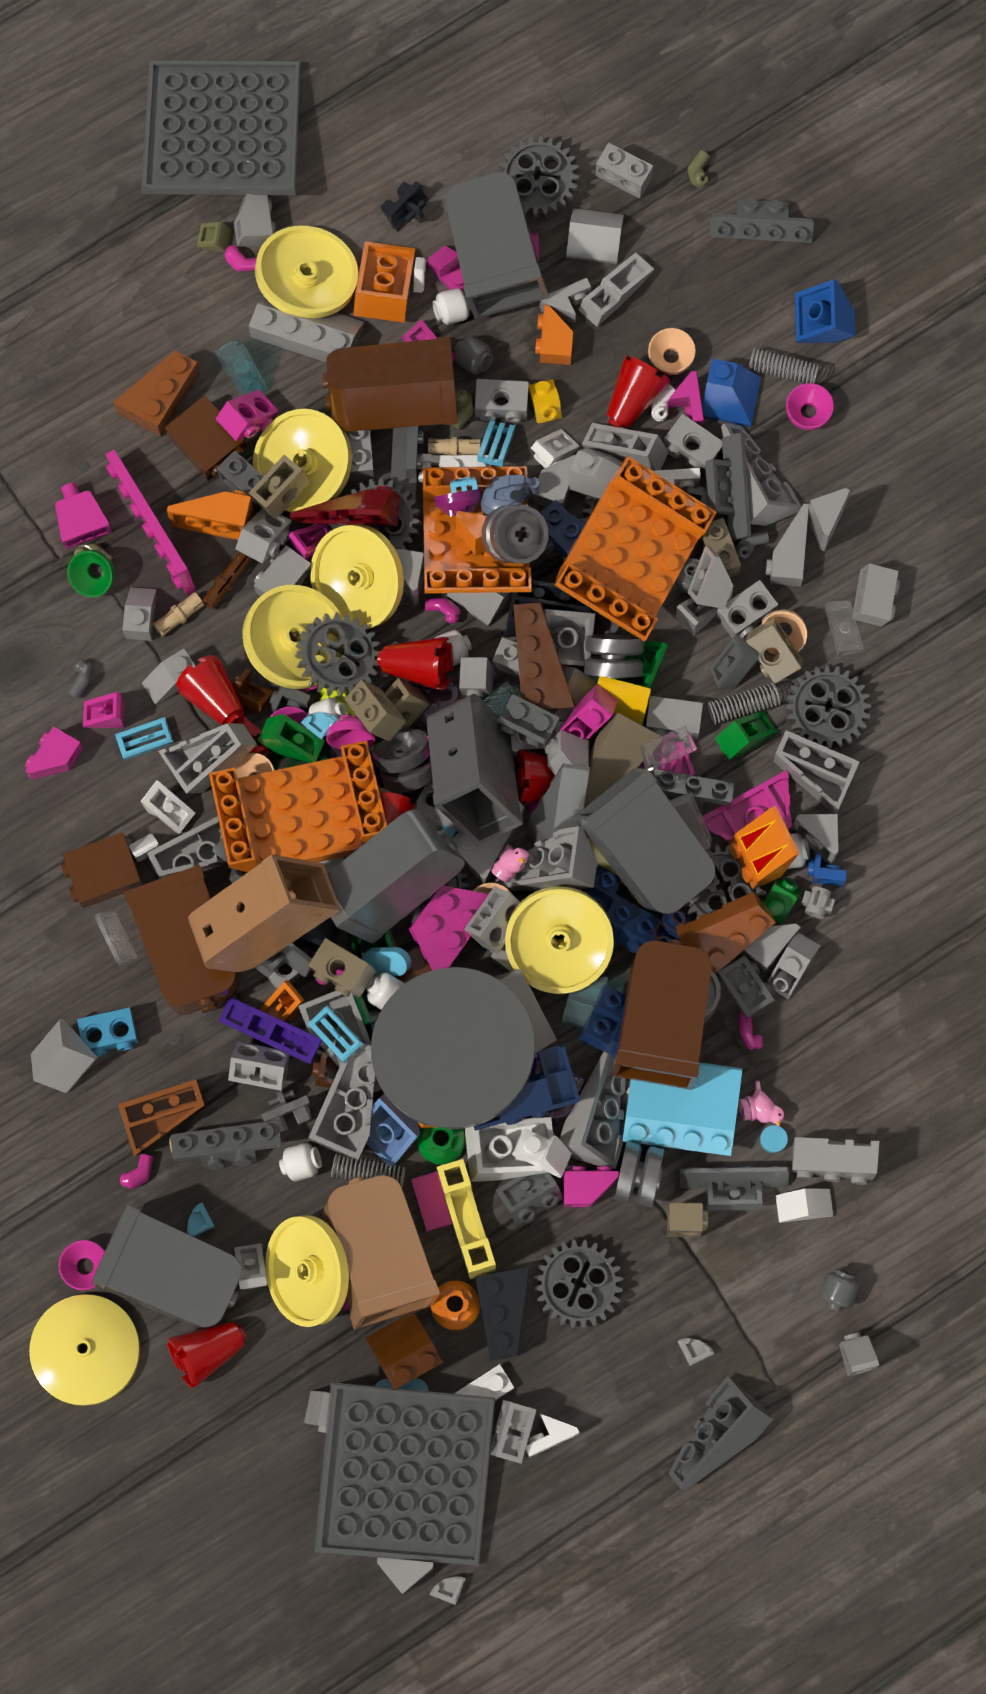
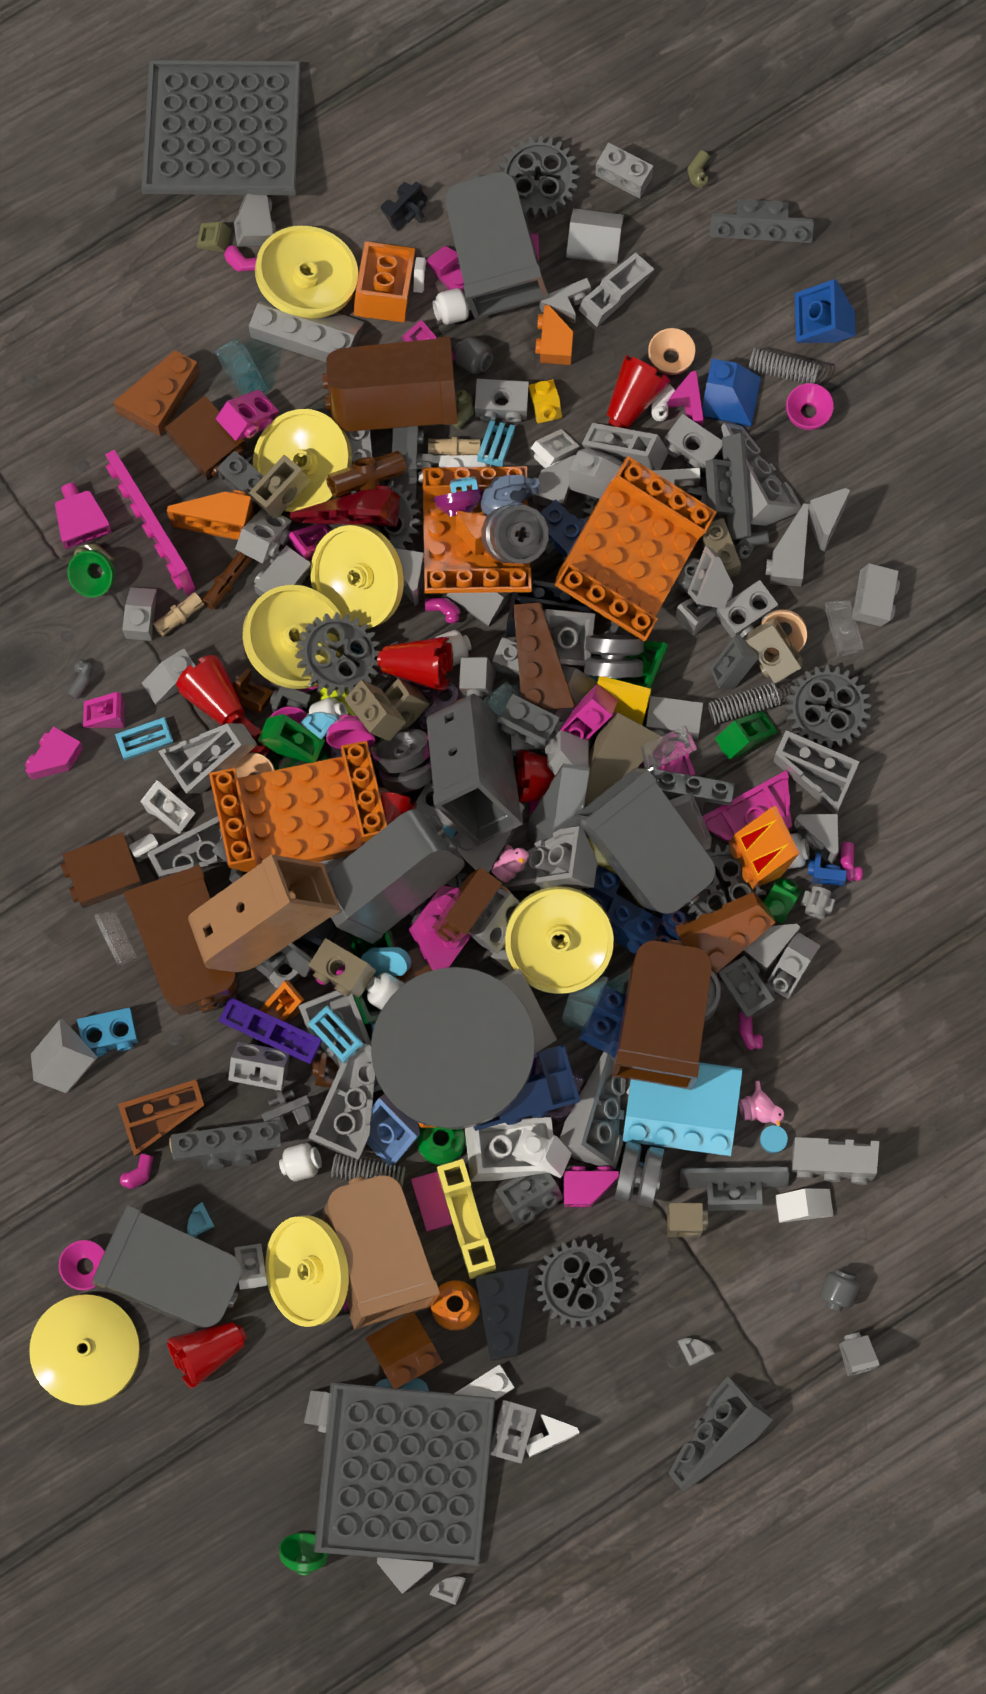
(299, 1548): none -> green piece
(366, 473): none -> reddish brown piece
(466, 905): none -> reddish brown brick
(847, 862): none -> dark pink arm

